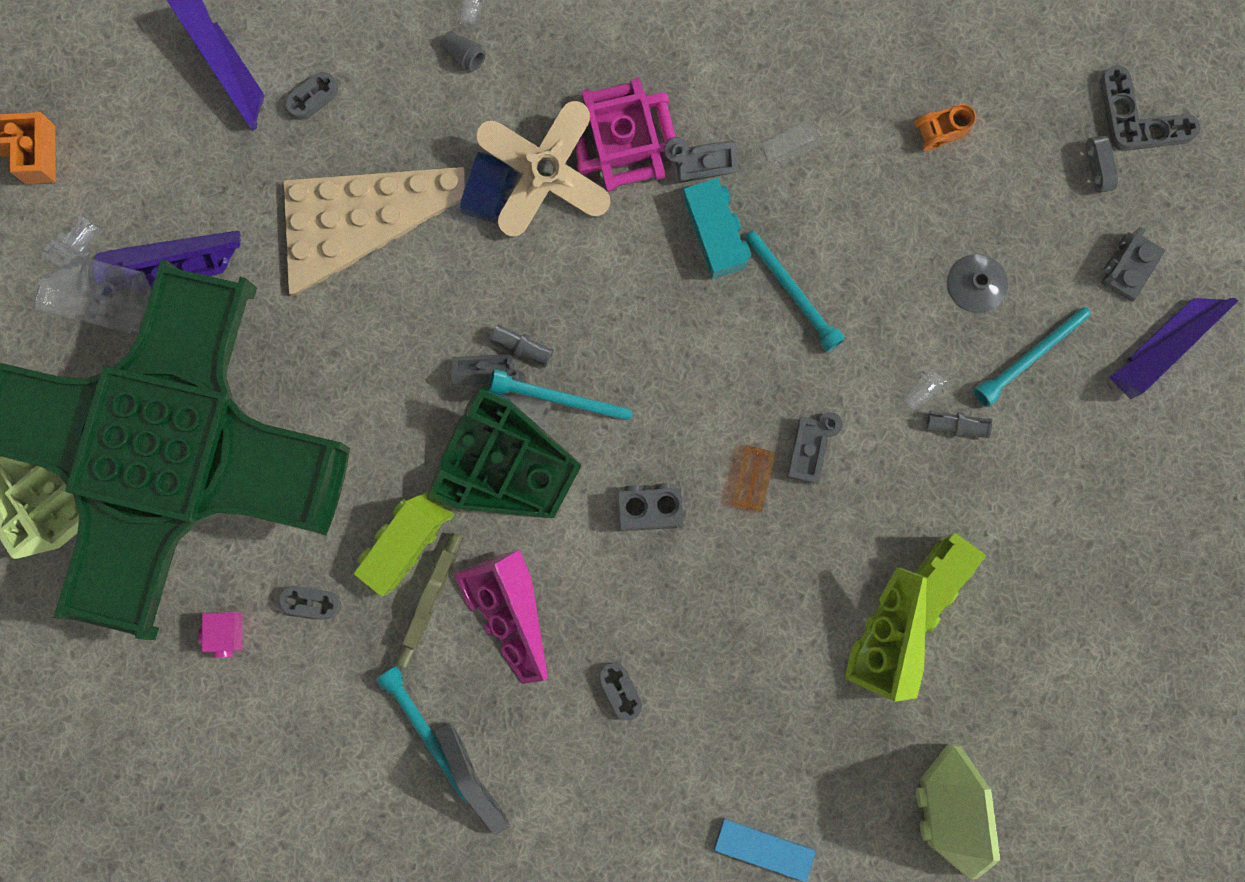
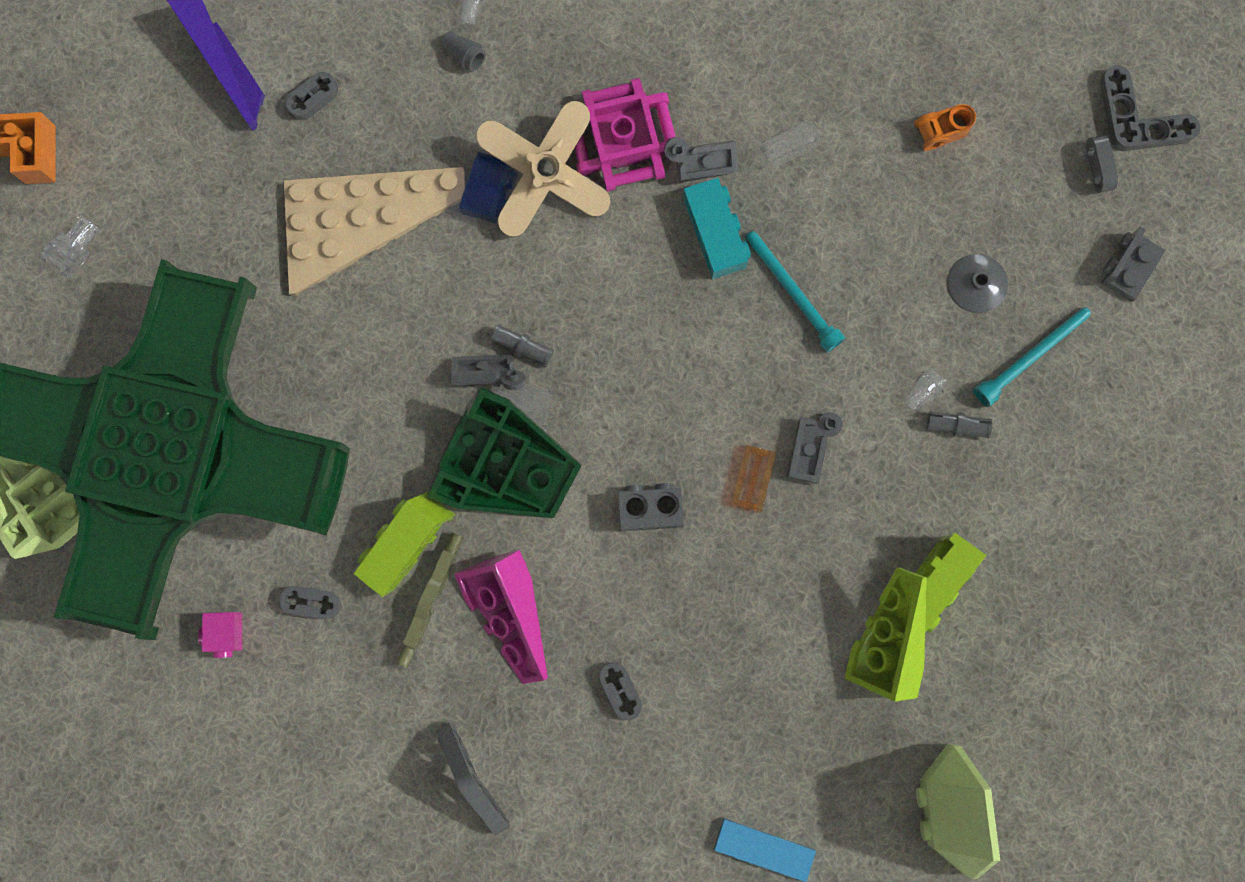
(95, 294): clear wedge -> none
(200, 255): dark purple wedge -> none
(392, 683): teal piece -> none
(503, 383): teal piece -> none
(1169, 344): dark purple wedge -> none

